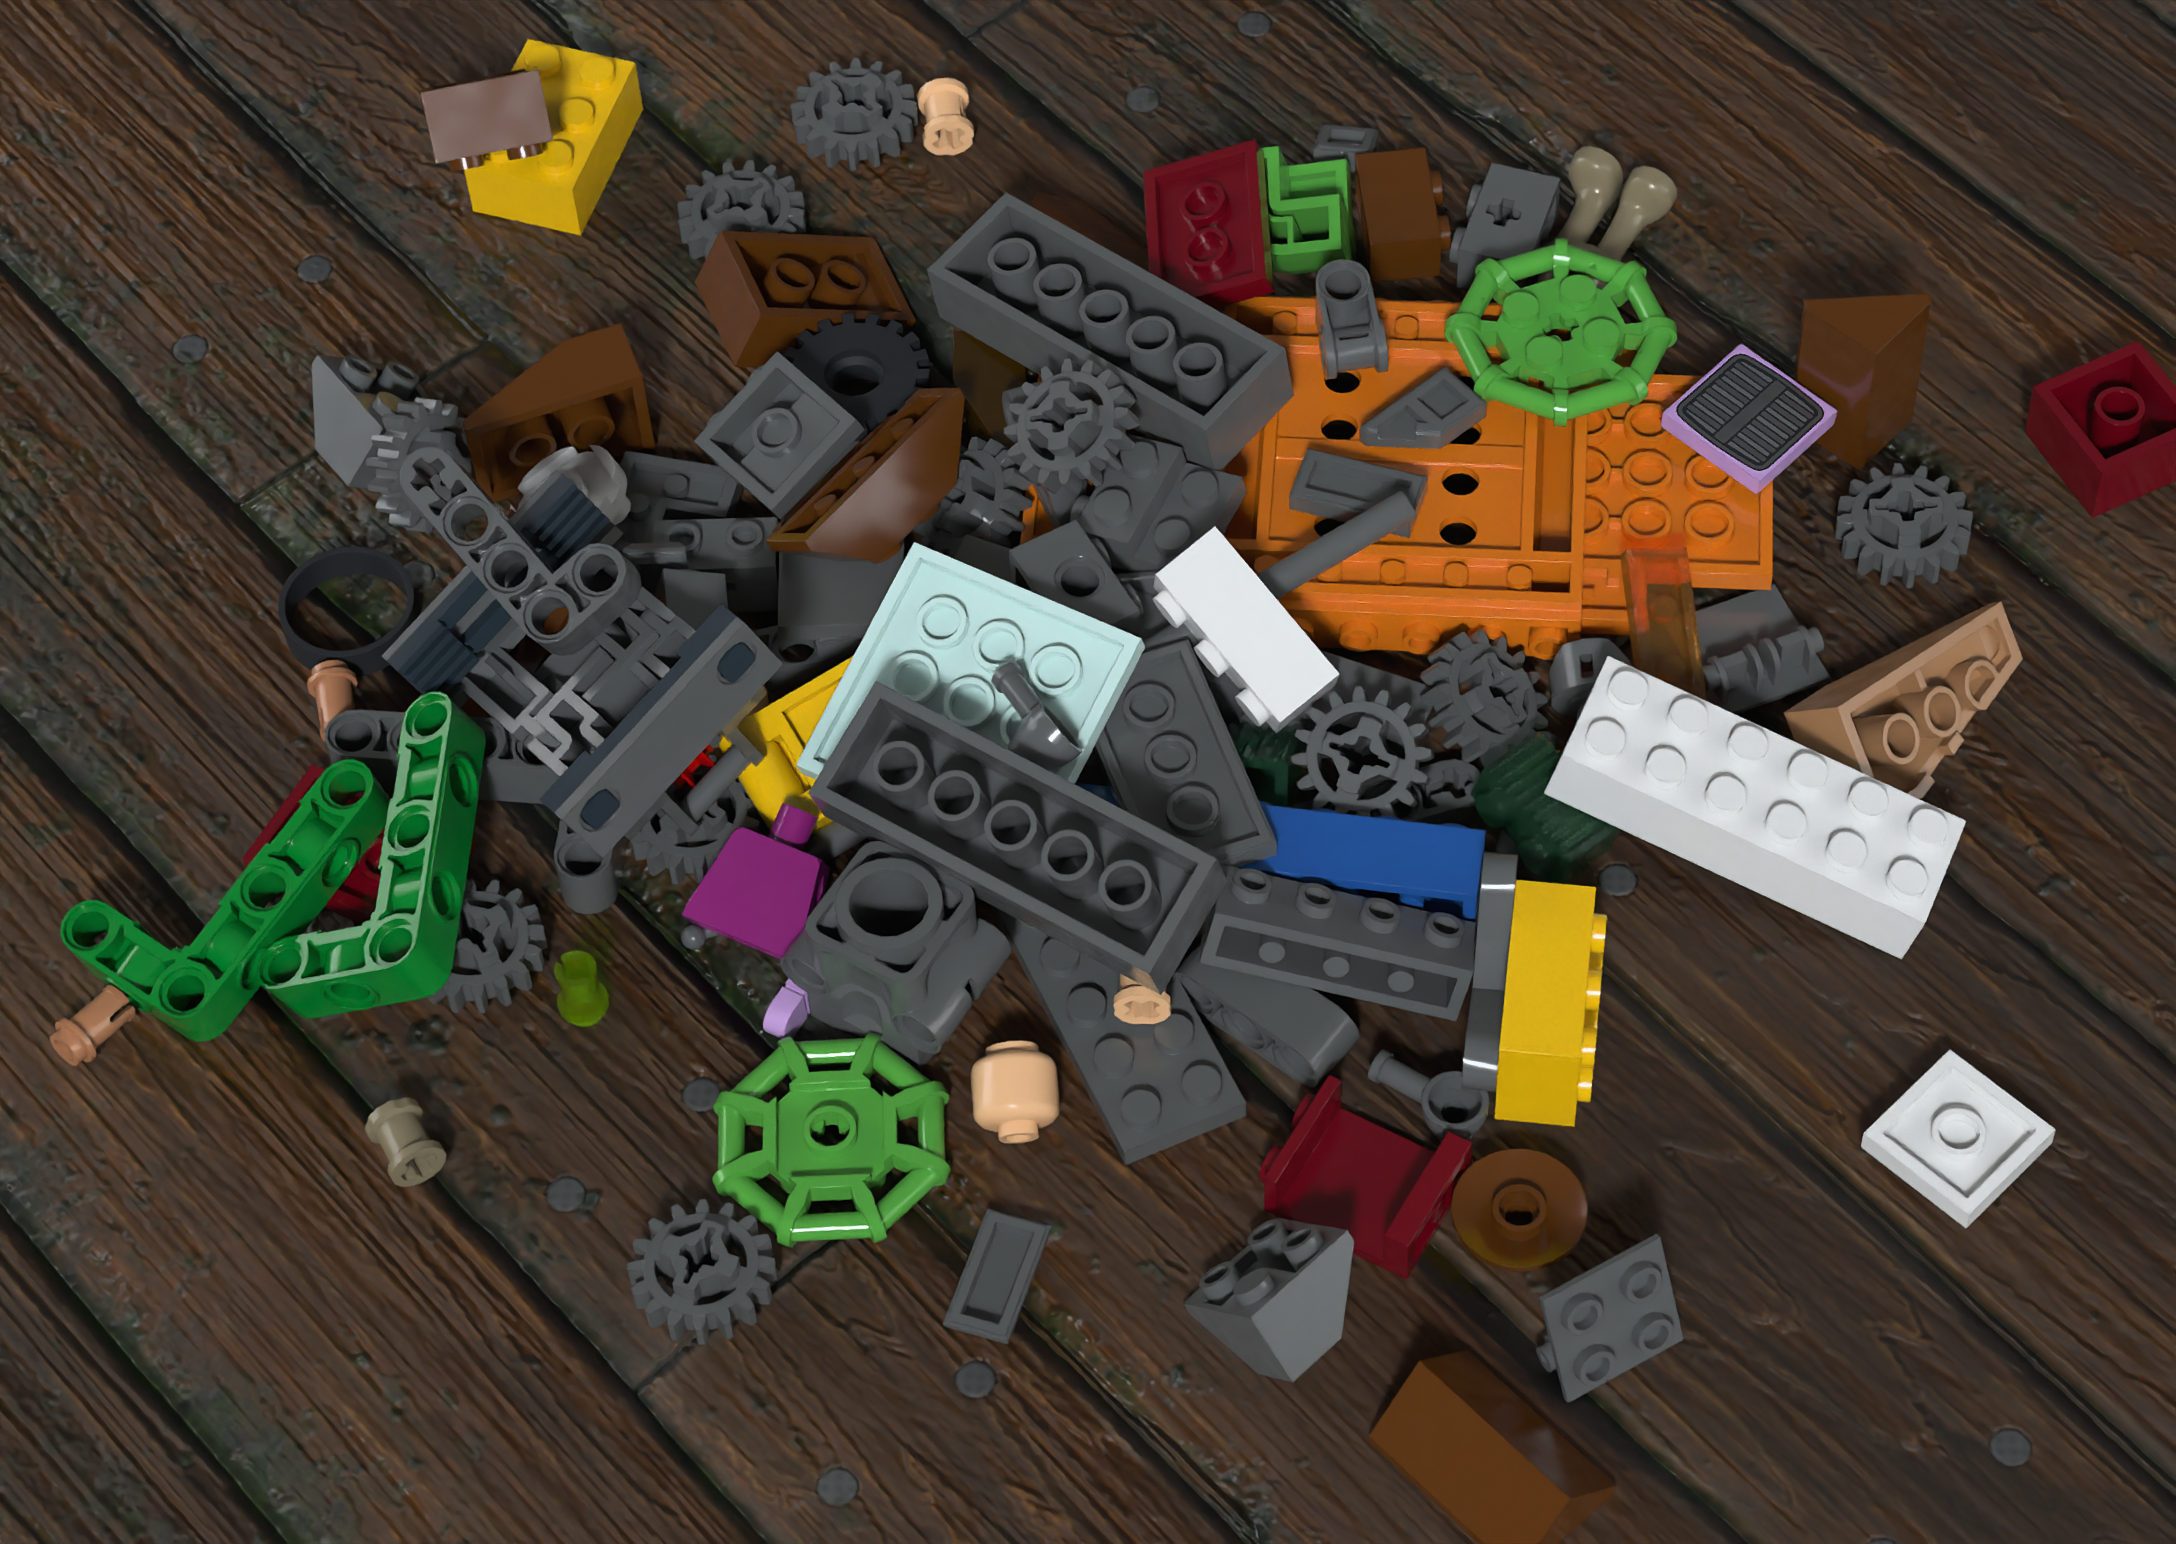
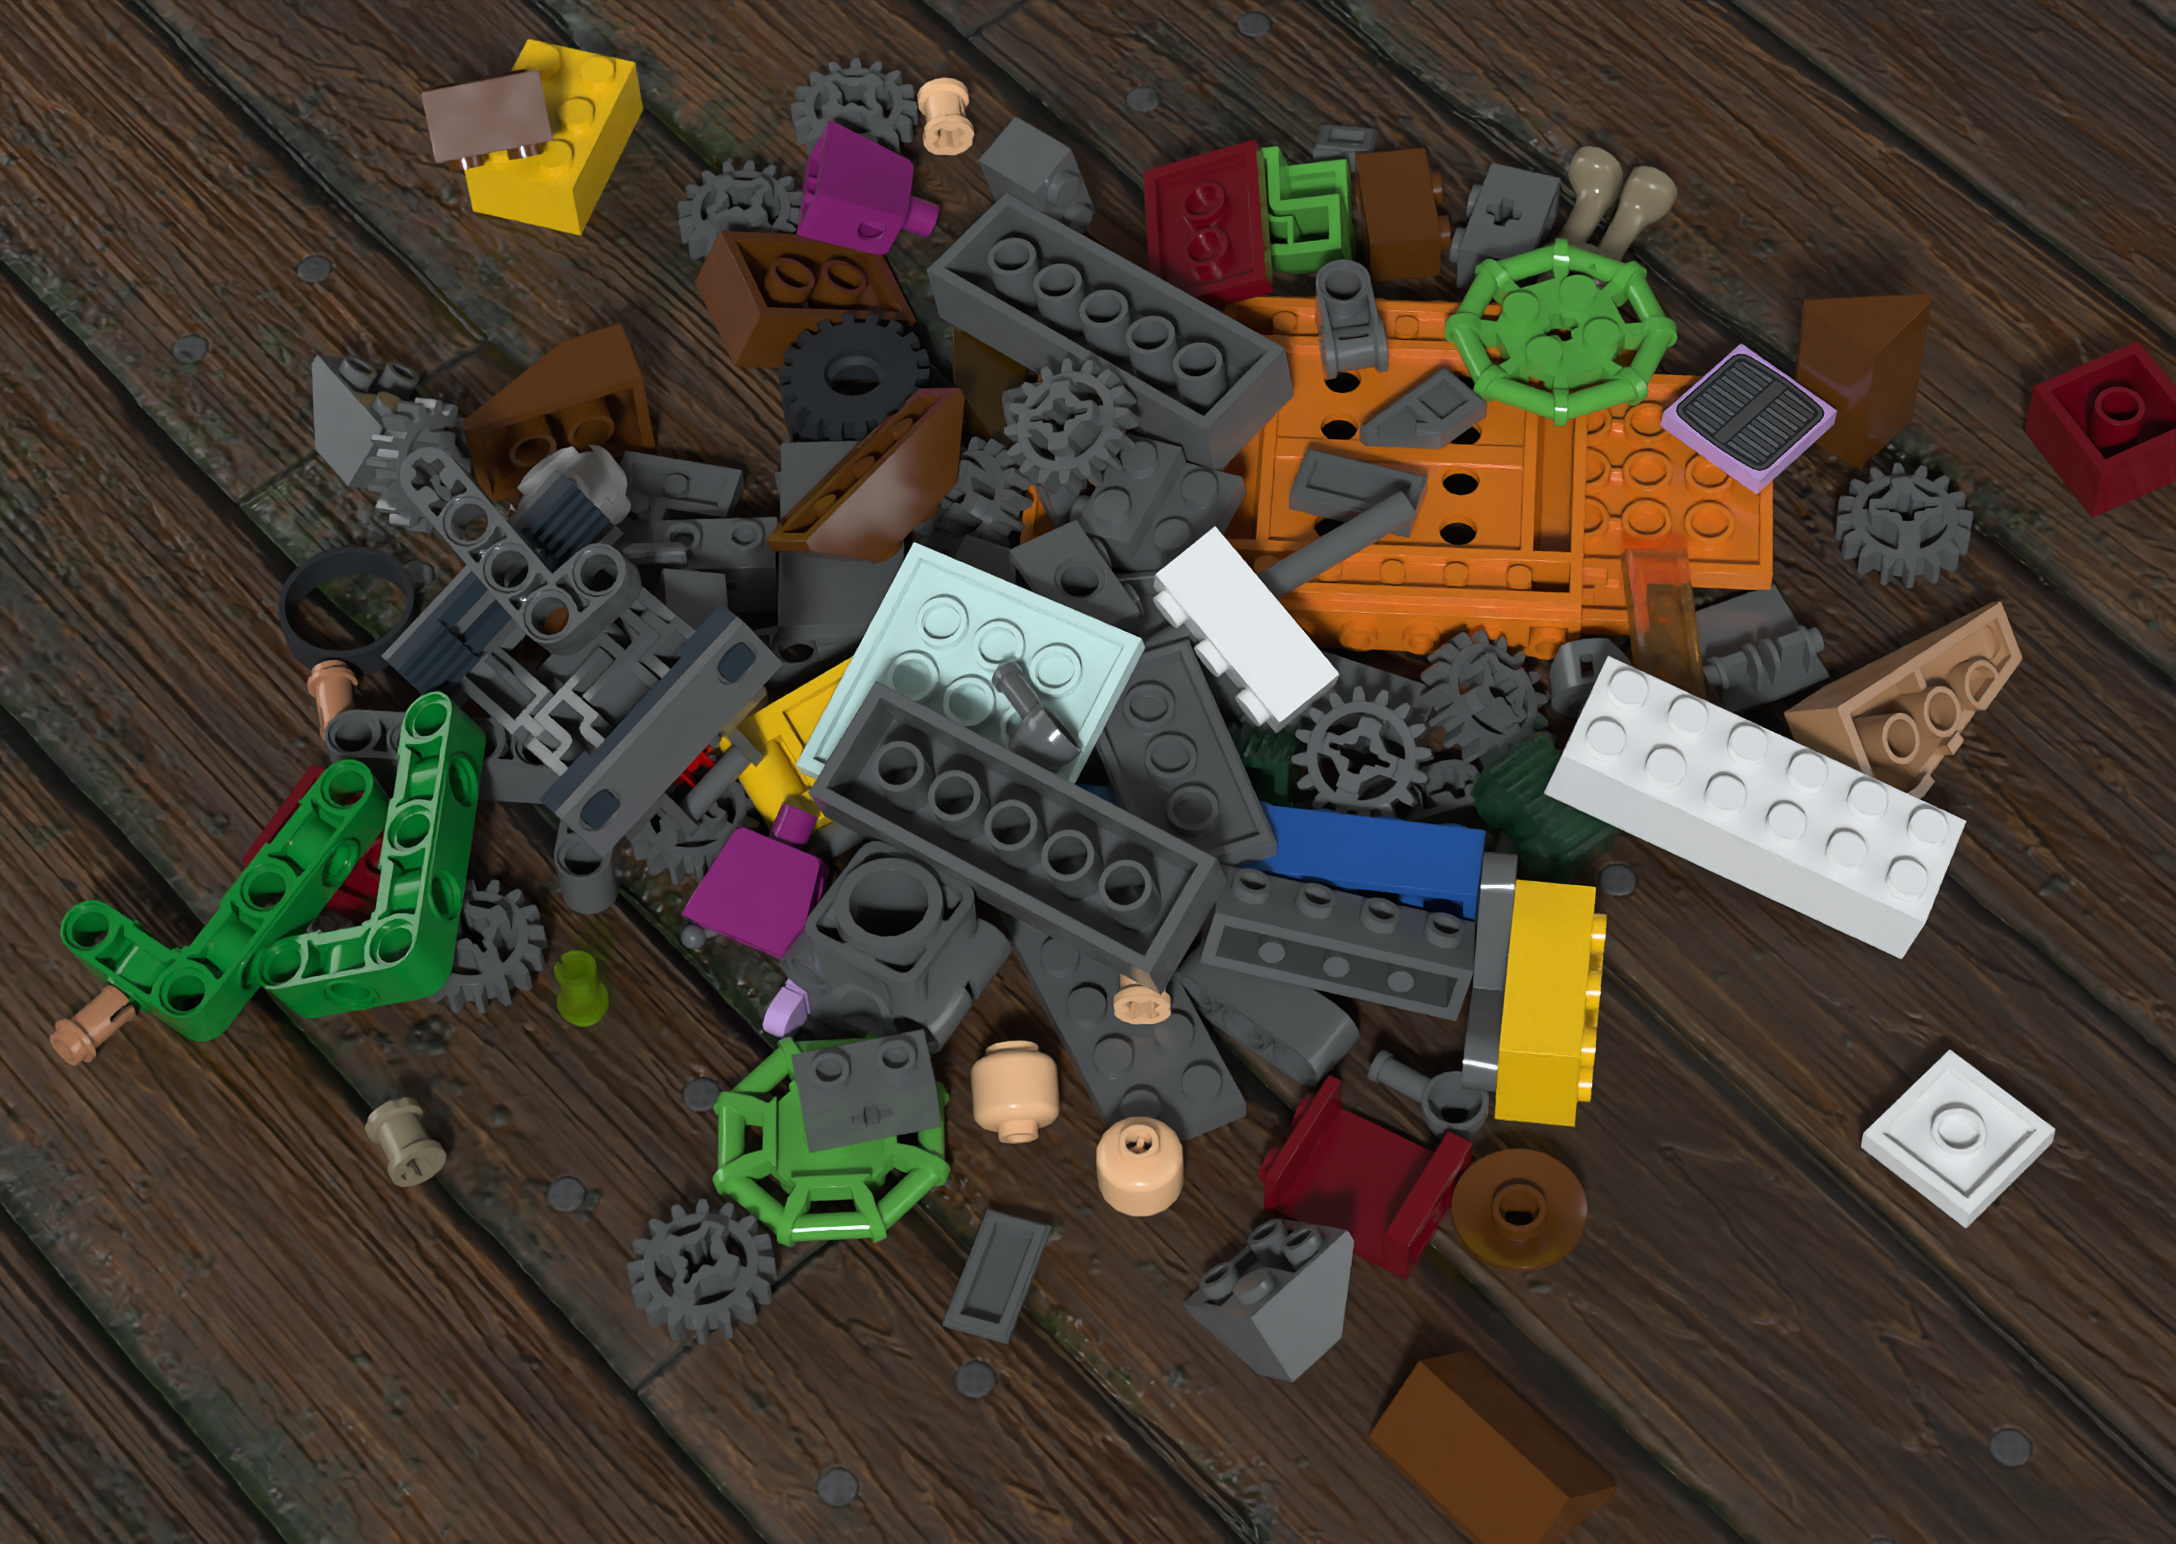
(778, 435): dark grey plate -> none
(860, 194): none -> magenta torso
(866, 1090): none -> dark grey brick
(1038, 173): none -> dark grey brick
(1140, 1166): none -> light nougat head
(1609, 1319): dark grey hinge -> none

